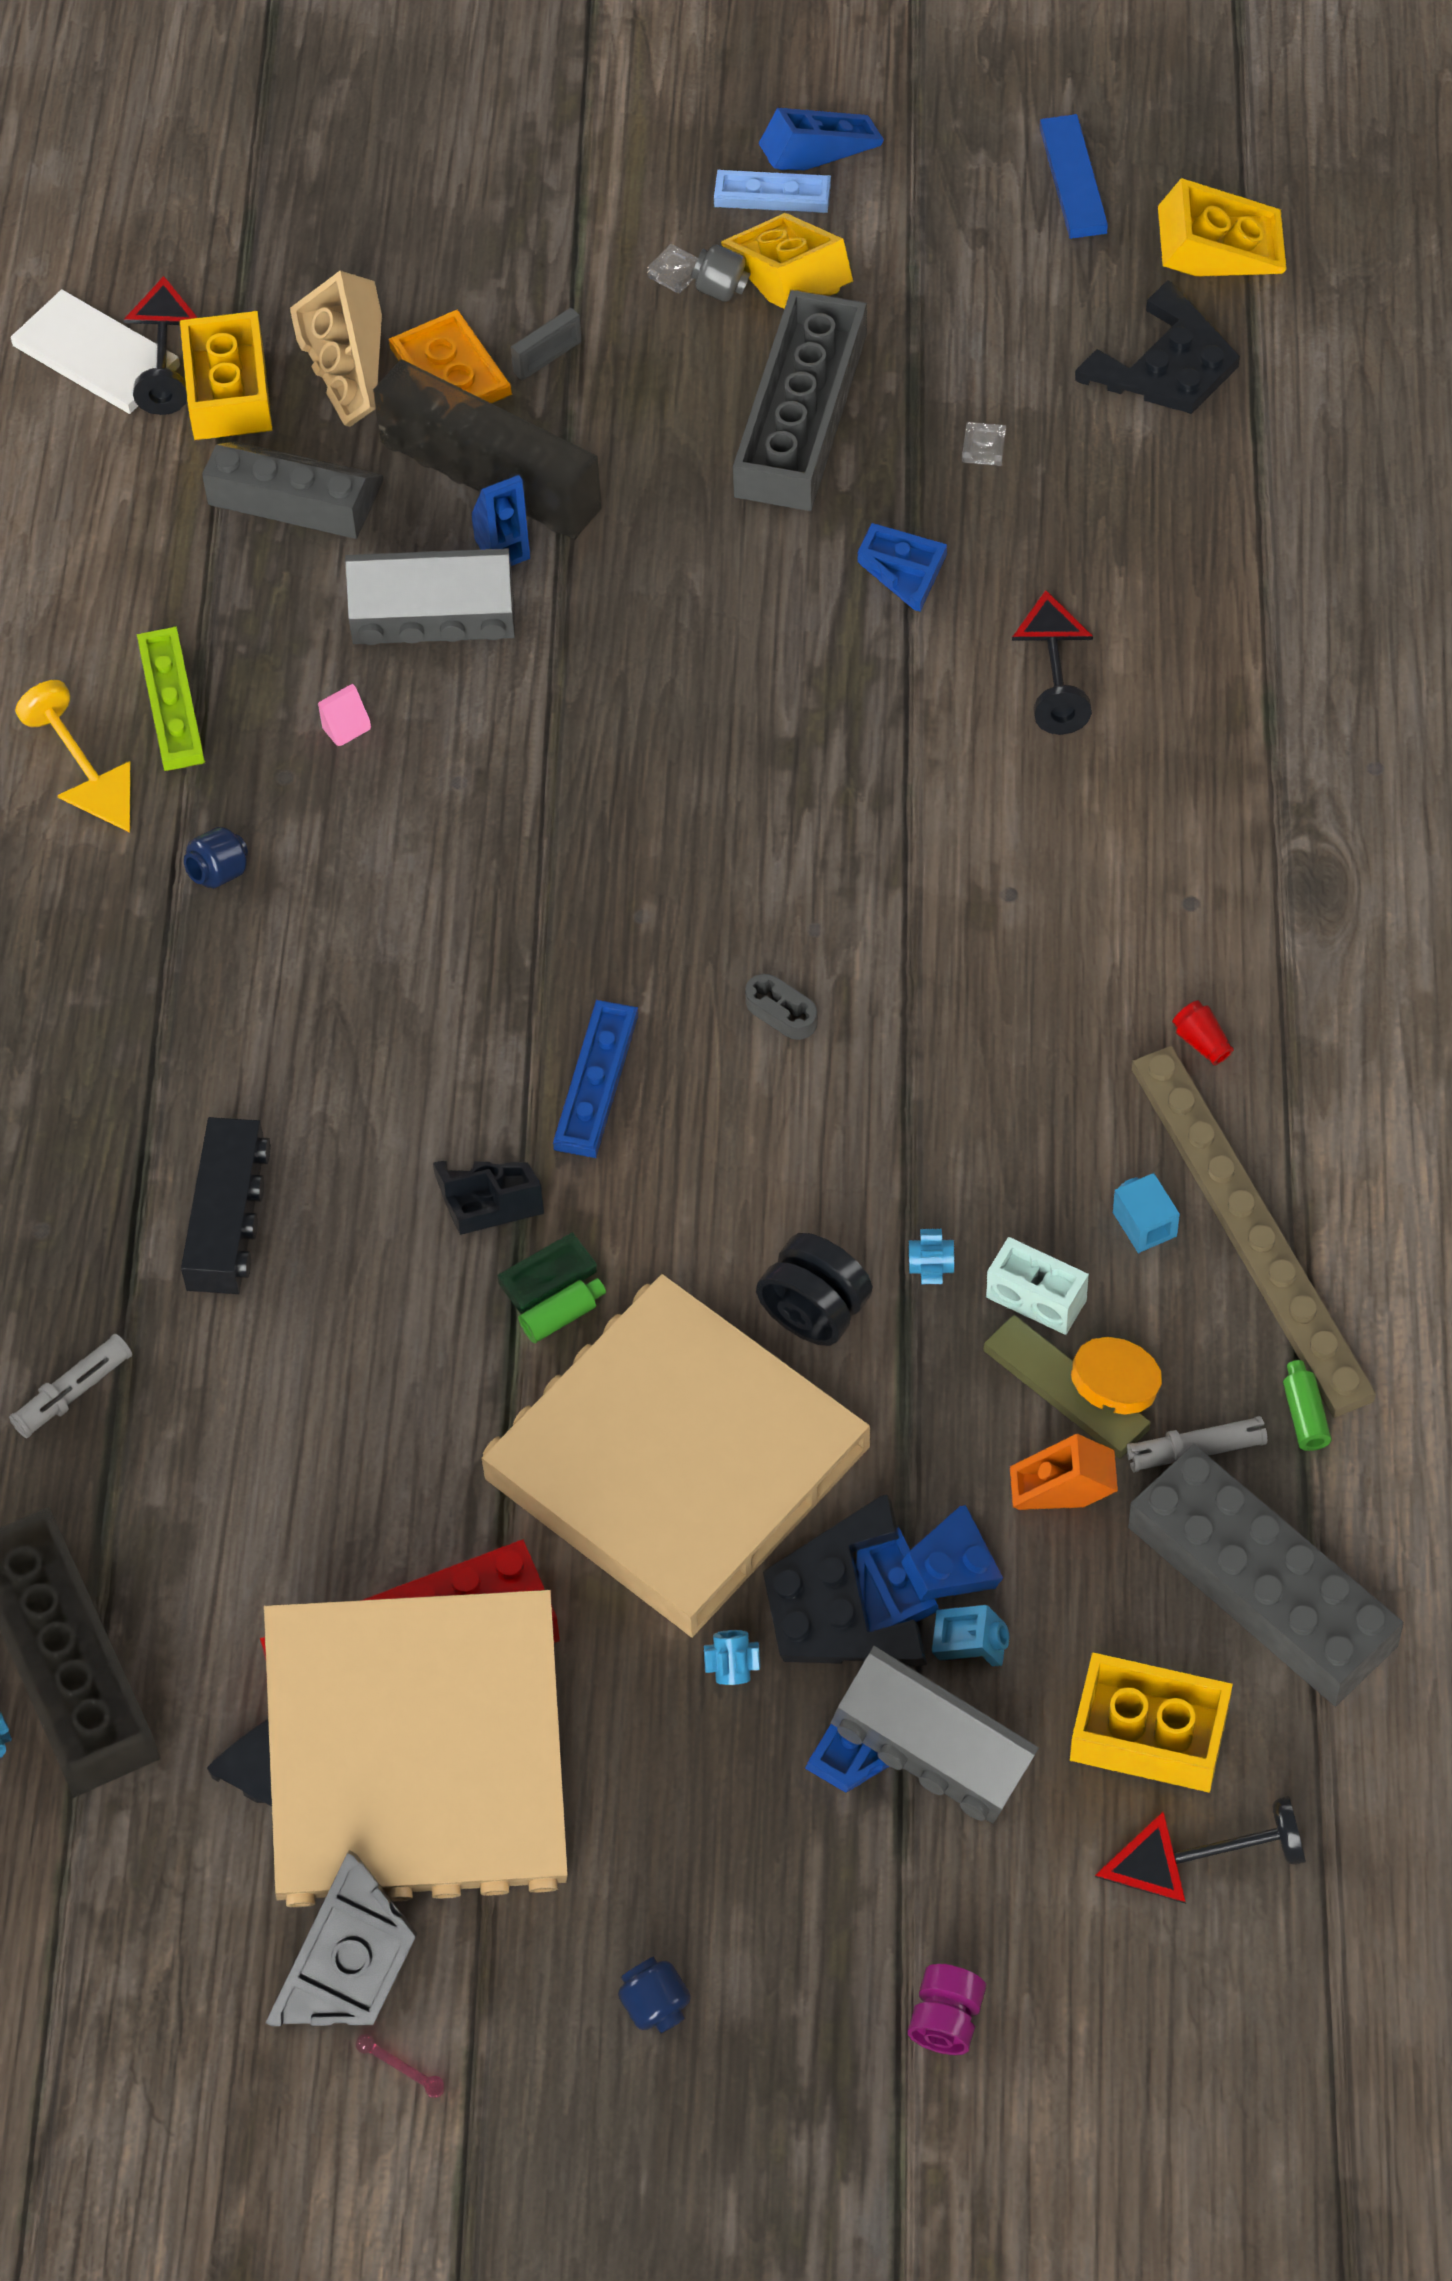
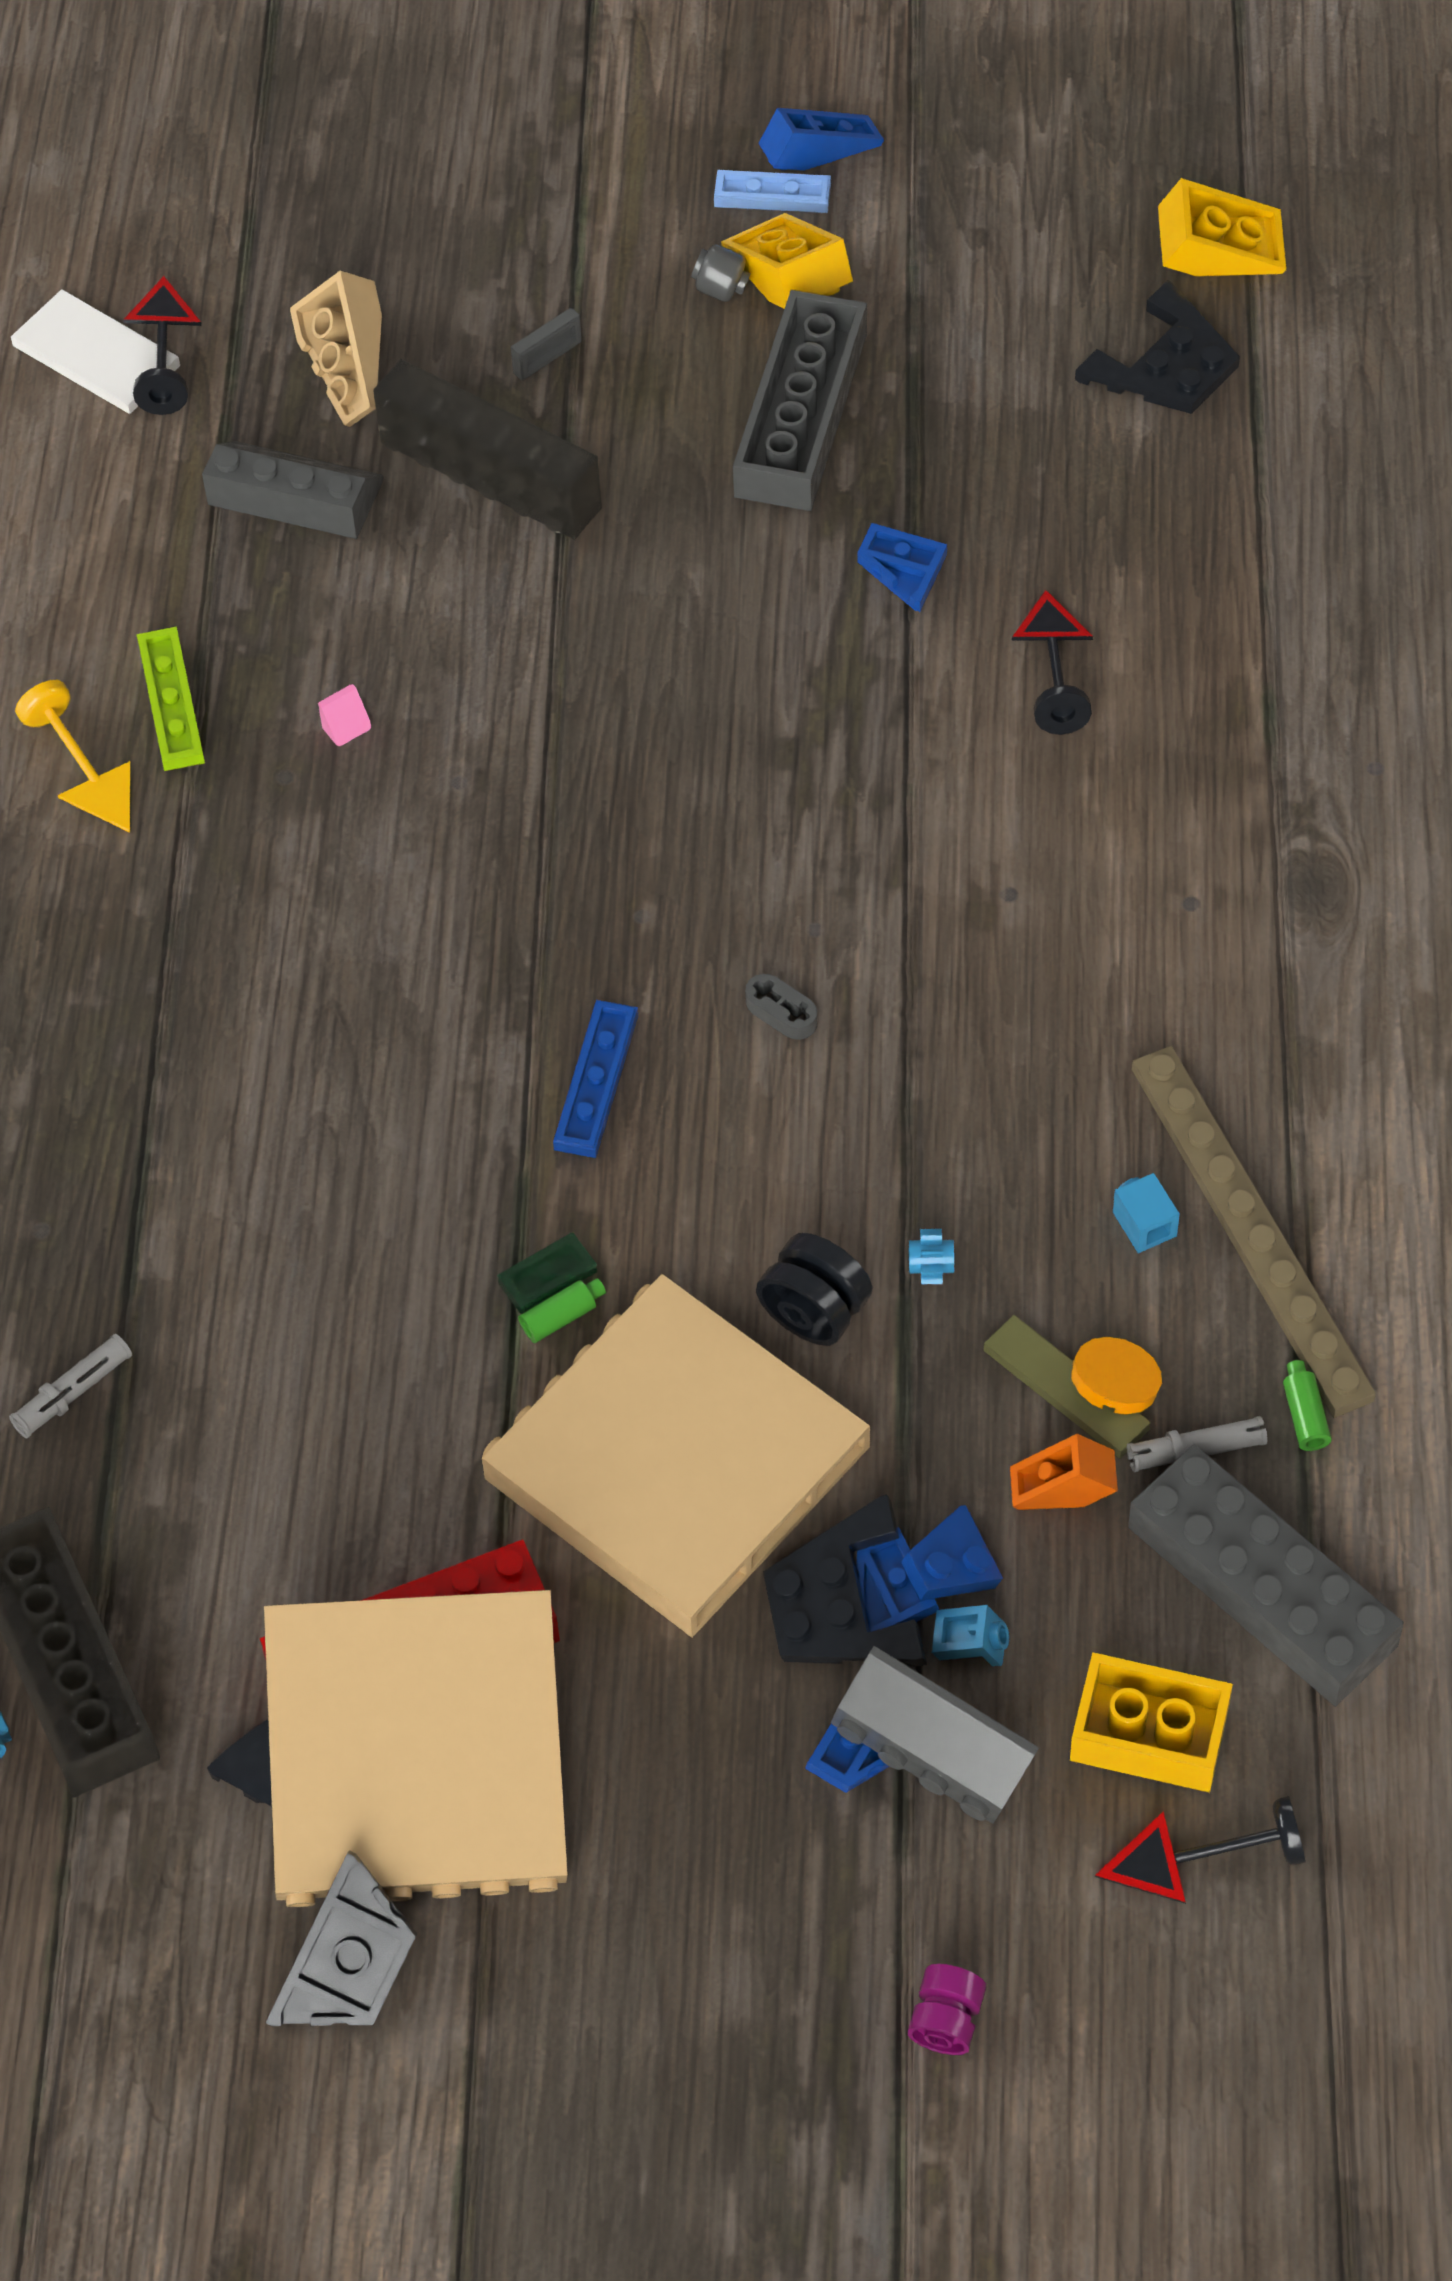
(215, 857): dark blue head -> none
(224, 1206): black brick -> none
(225, 375): yellow brick -> none
(430, 596): slope -> none
(433, 2085): clear pink hinge -> none
(454, 354): light orange tile -> none
(489, 1194): black slope -> none
(501, 519): blue slope -> none
(654, 1995): dark blue head -> none
(673, 268): clear plate -> none
(732, 1657): dark azure gear -> none
(984, 443): clear plate -> none
(1037, 1285): light aqua brick -> none
(1073, 176): blue tile -> none
(1202, 1031): red cone -> none

